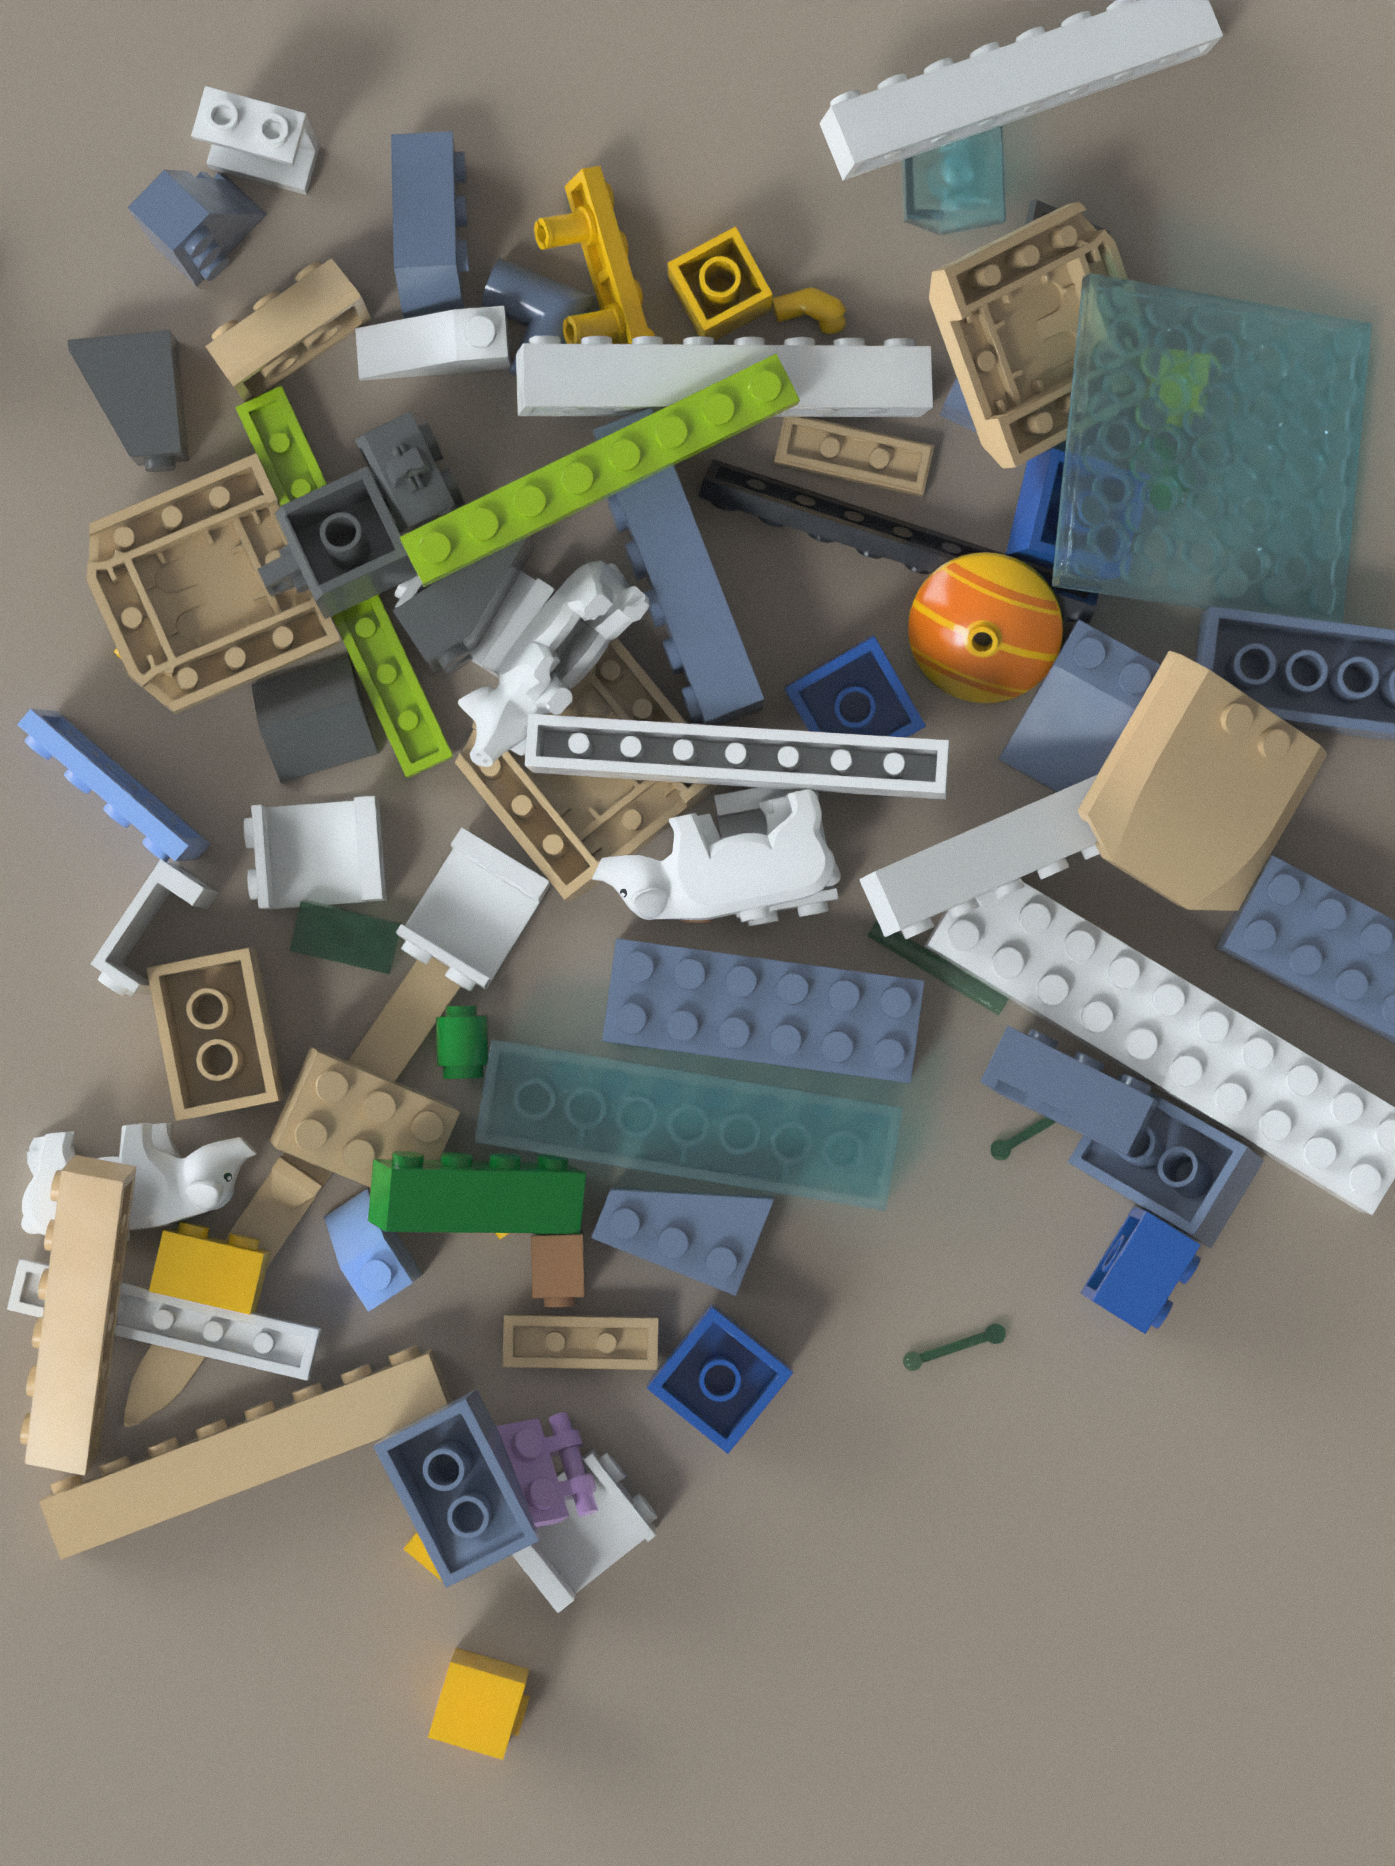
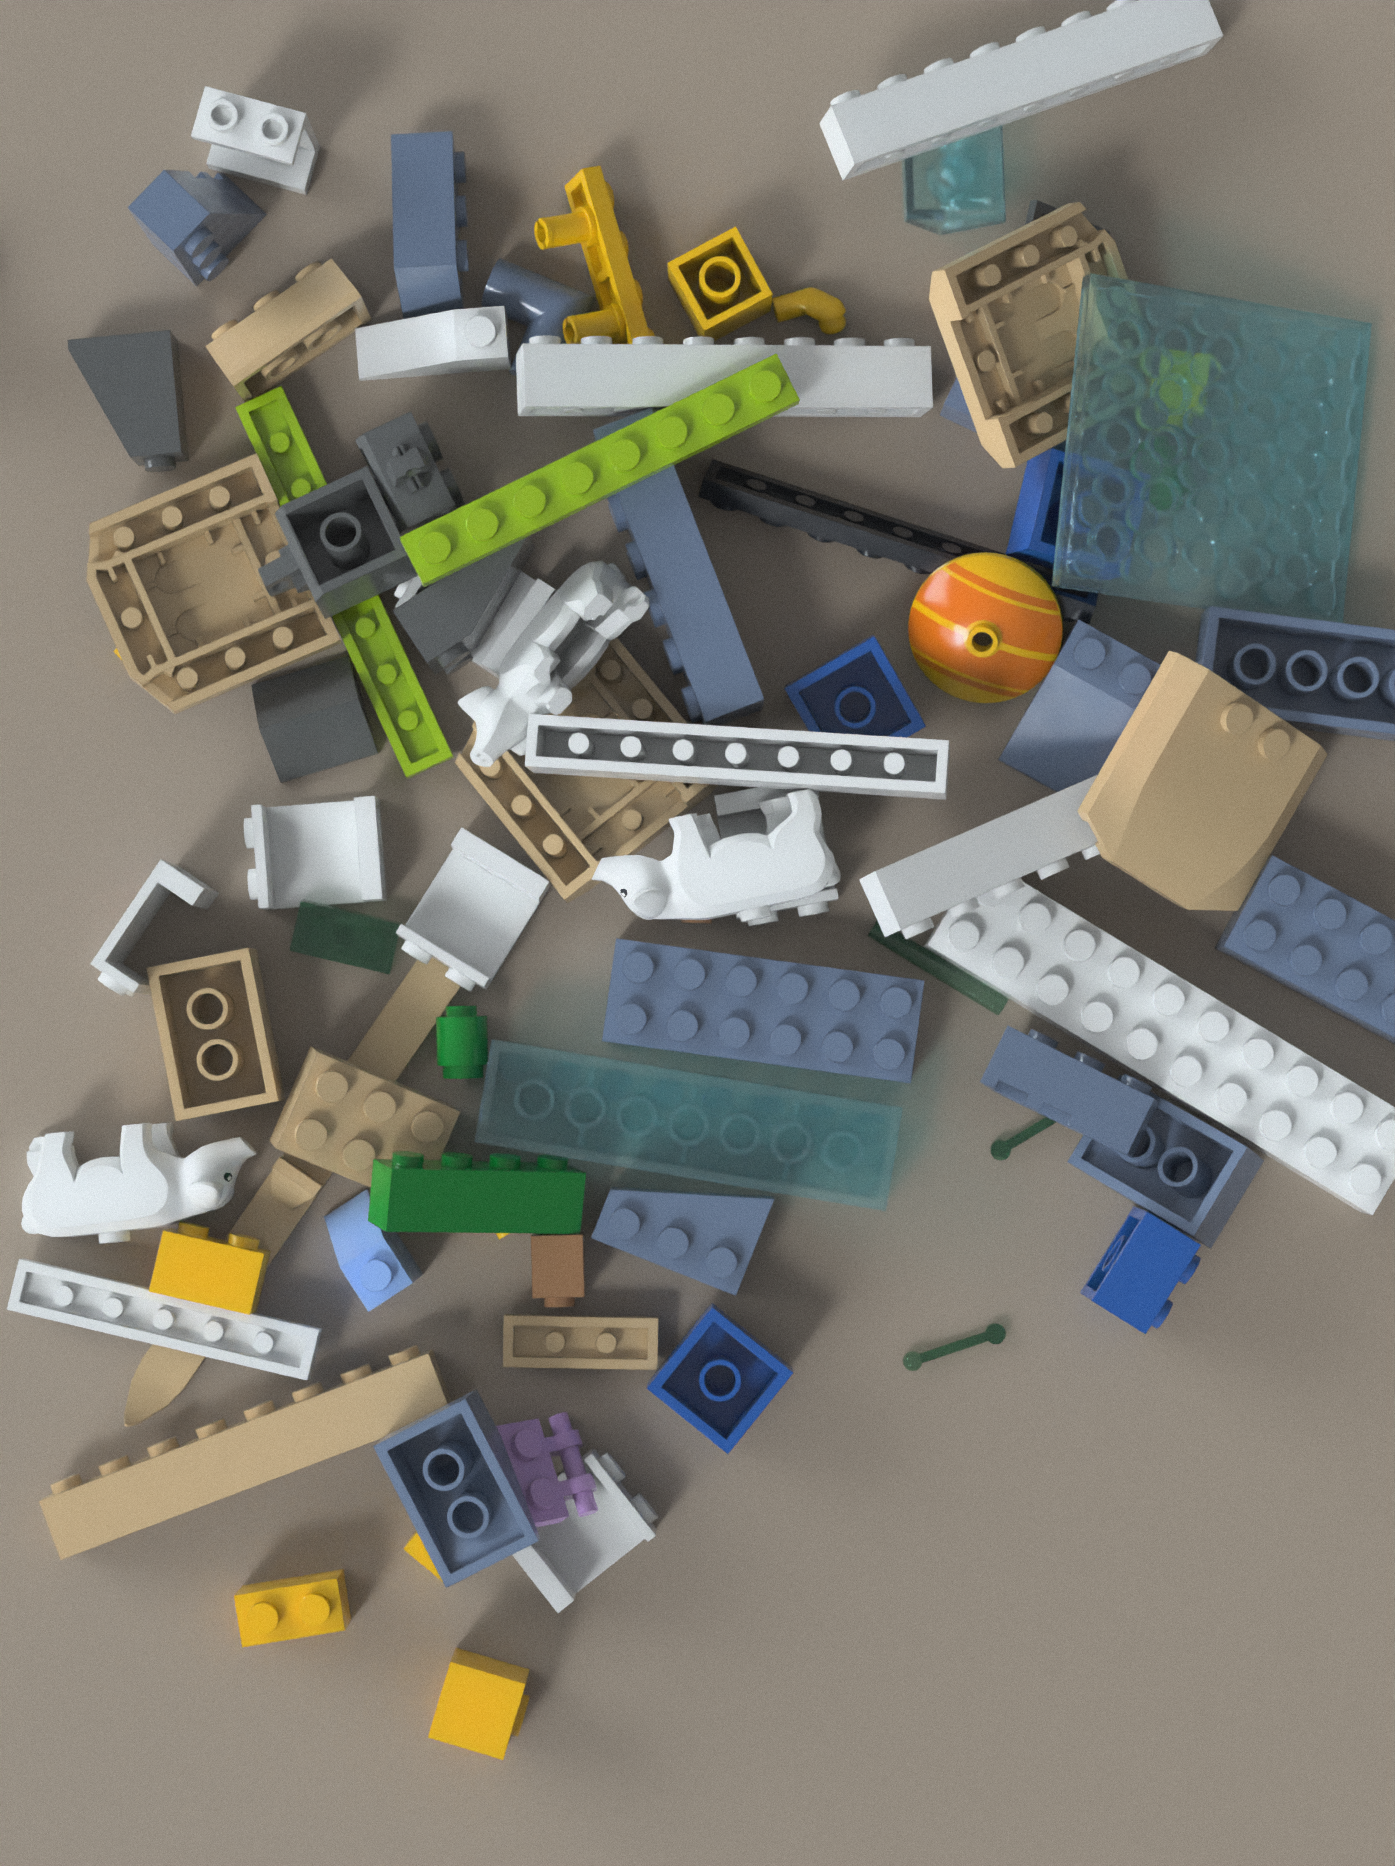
(78, 1314): tan brick -> none
(125, 796): light blue plate -> none
(292, 1608): none -> yellow brick
(854, 455): tan tile -> none

